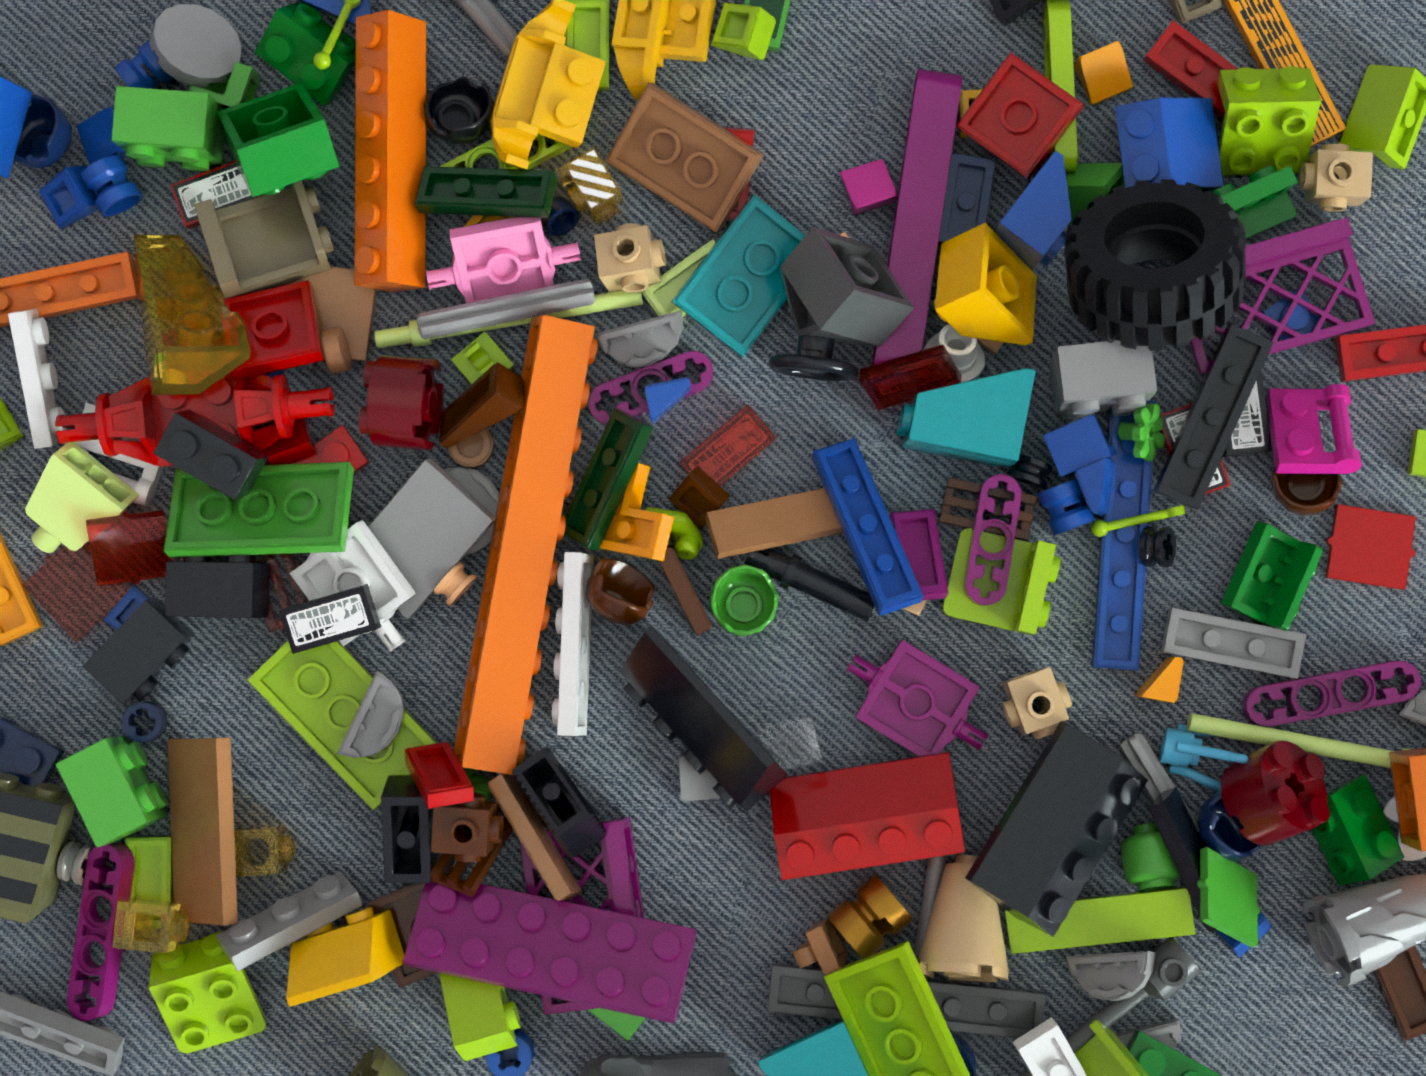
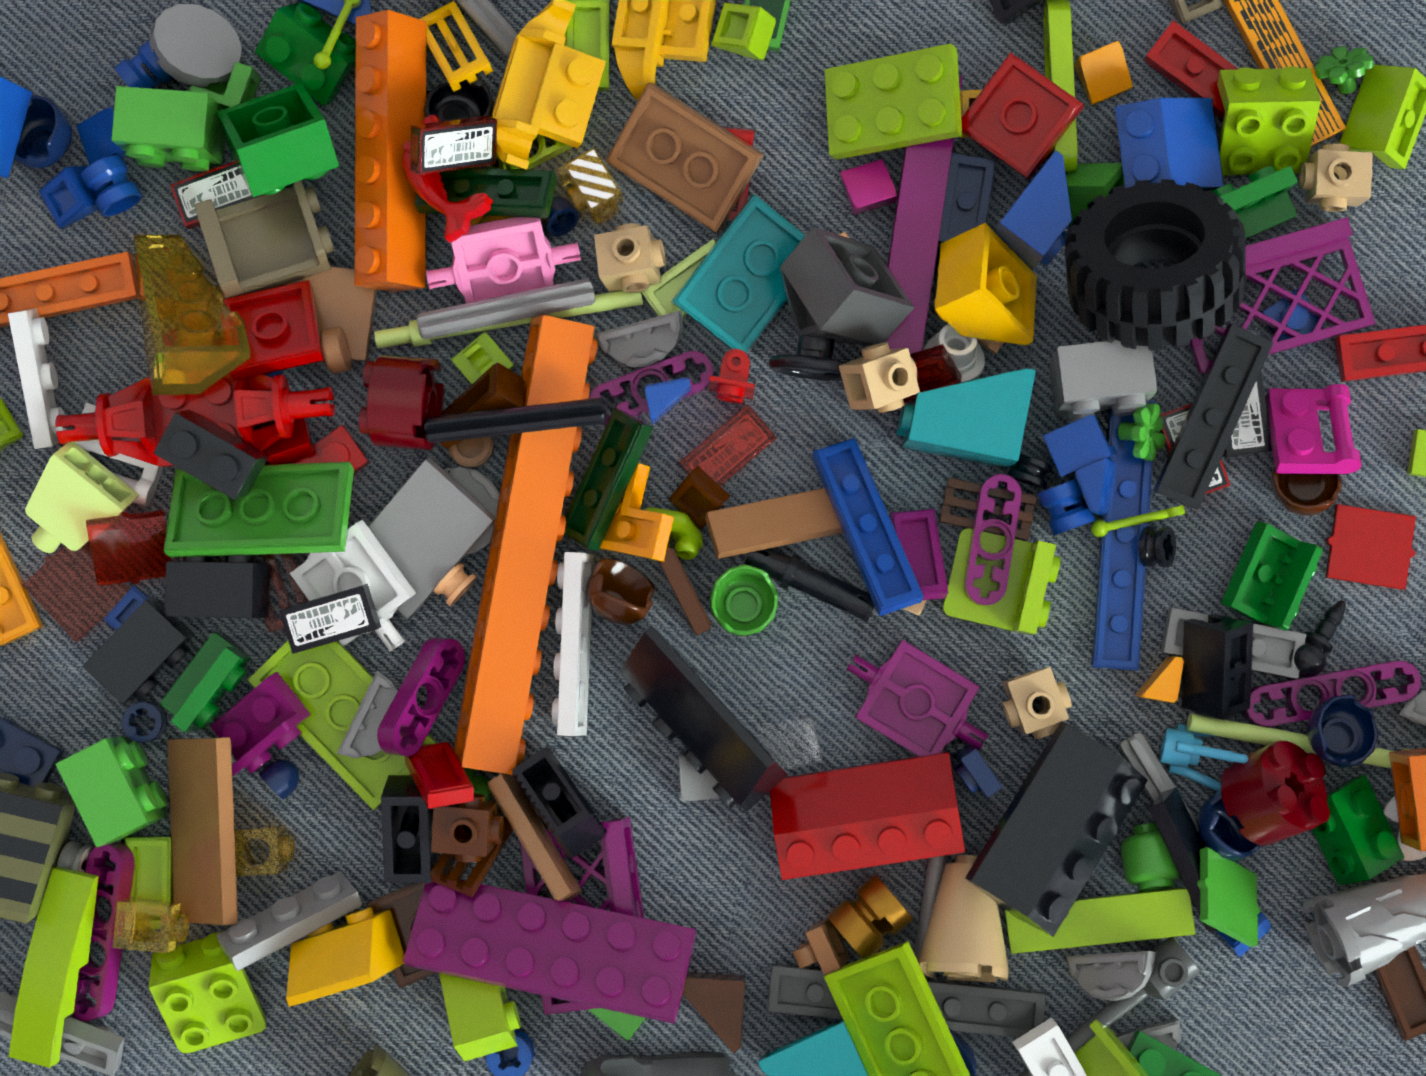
(52, 966): none -> lime slope
(203, 683): none -> green bracket
(261, 720): none -> magenta bracket
(281, 777): none -> dark blue hinge
(433, 193): none -> red animal
(445, 661): none -> magenta beam
(453, 144): none -> tile
(466, 69): none -> yellow tile
(515, 420): none -> black axle
(720, 1003): none -> reddish brown slope
(732, 381): none -> red hinge
(880, 378): none -> tan brick
(893, 102): none -> lime plate
(975, 772): none -> dark blue plate
(1217, 666): none -> black hinge
(1311, 656): none -> black bar
(1342, 731): none -> dark blue hair
(1344, 67): none -> bright green plant

